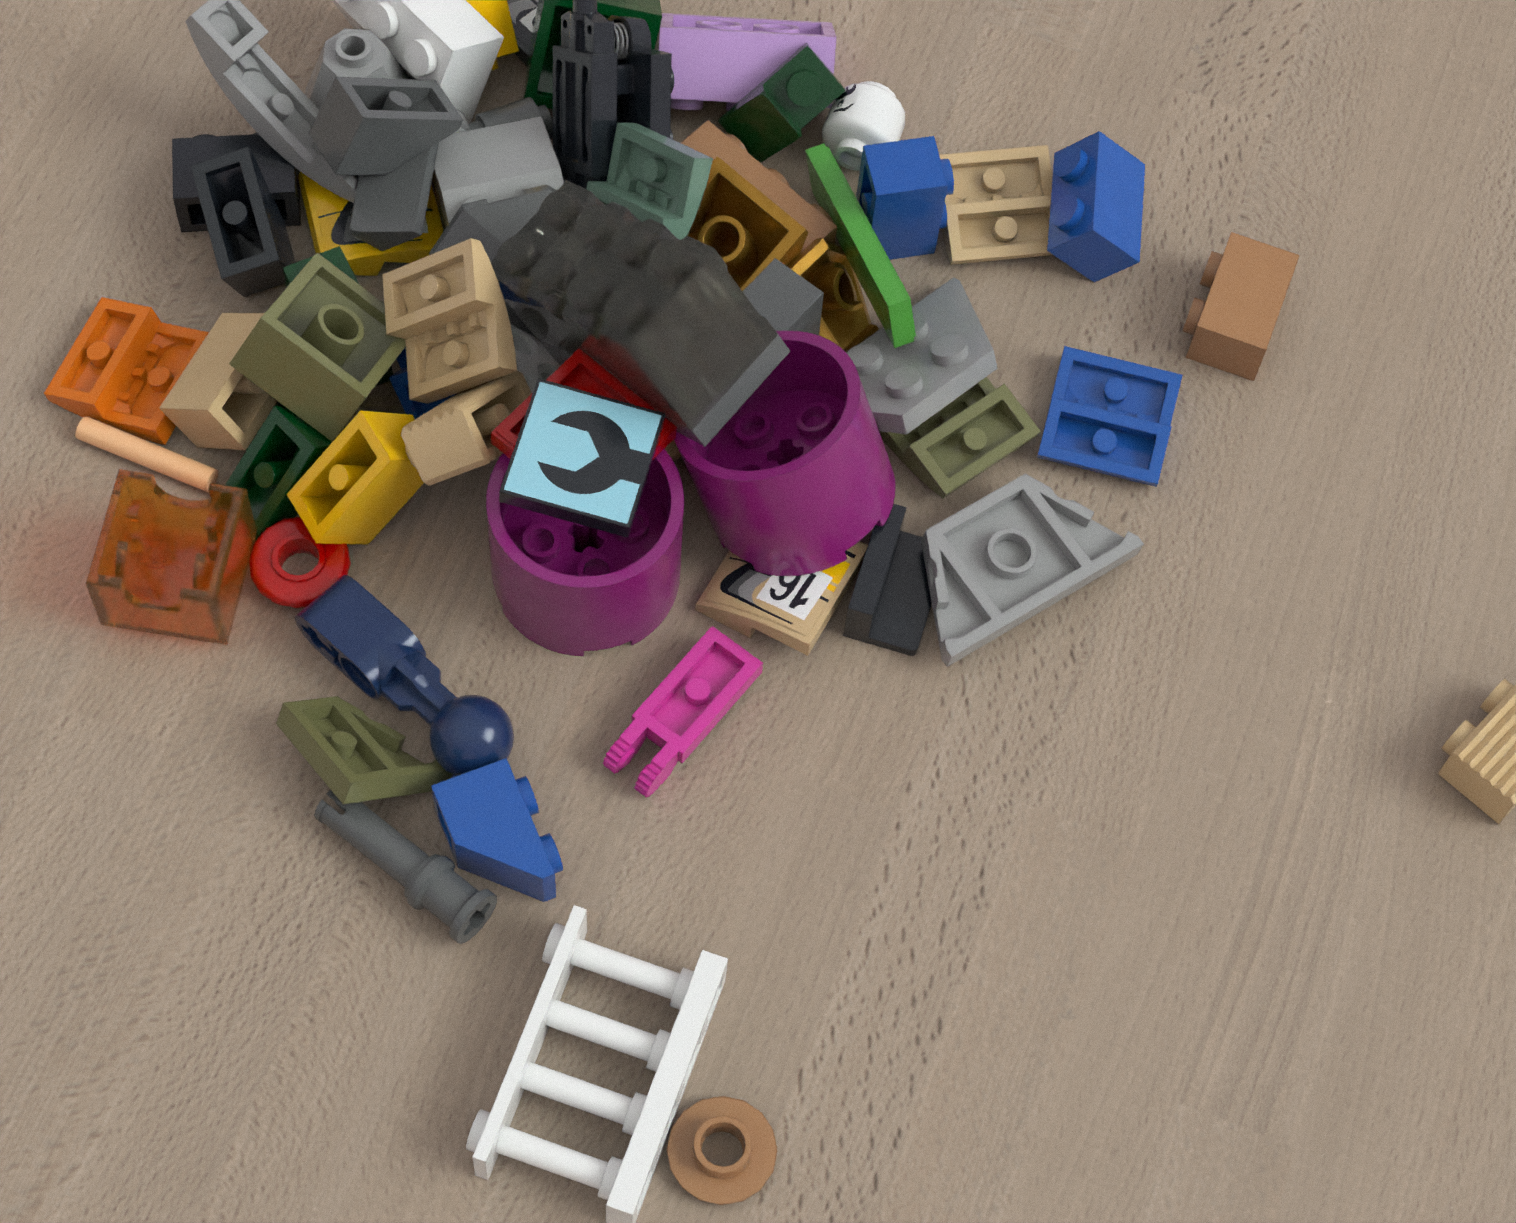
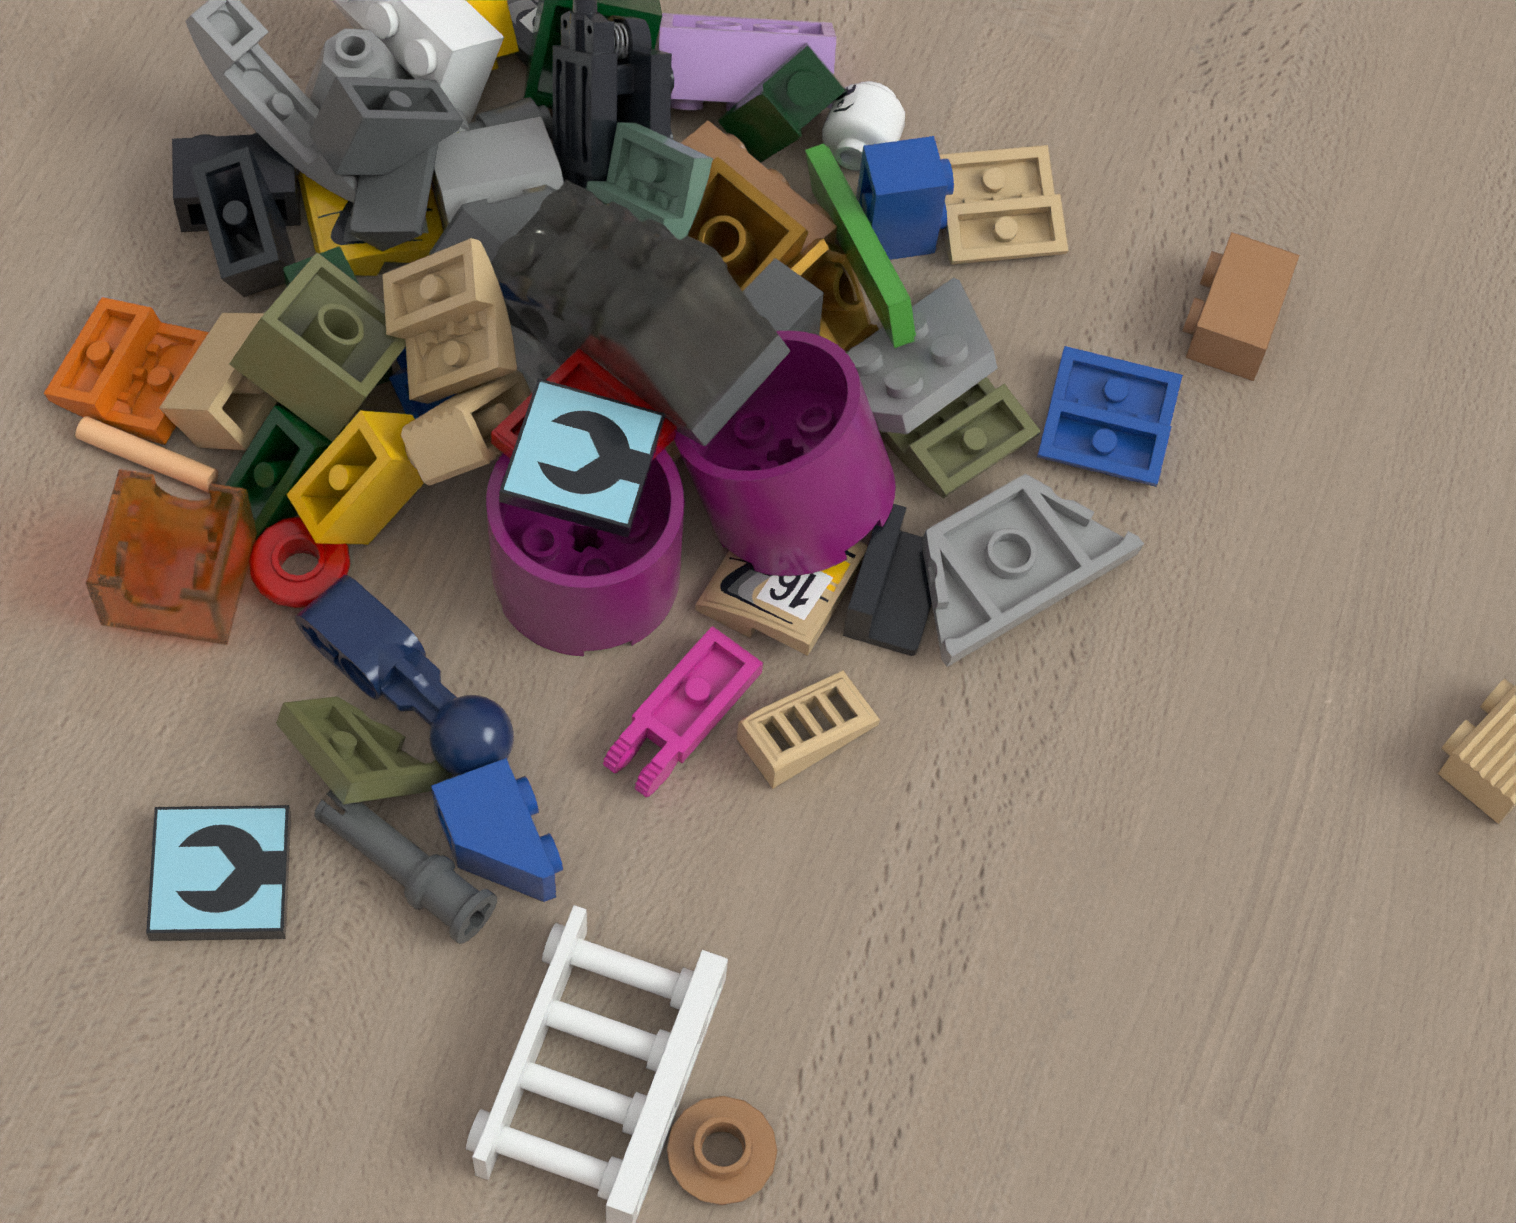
(219, 873): none -> tile
(780, 766): none -> tan slope
(1096, 207): blue brick -> none

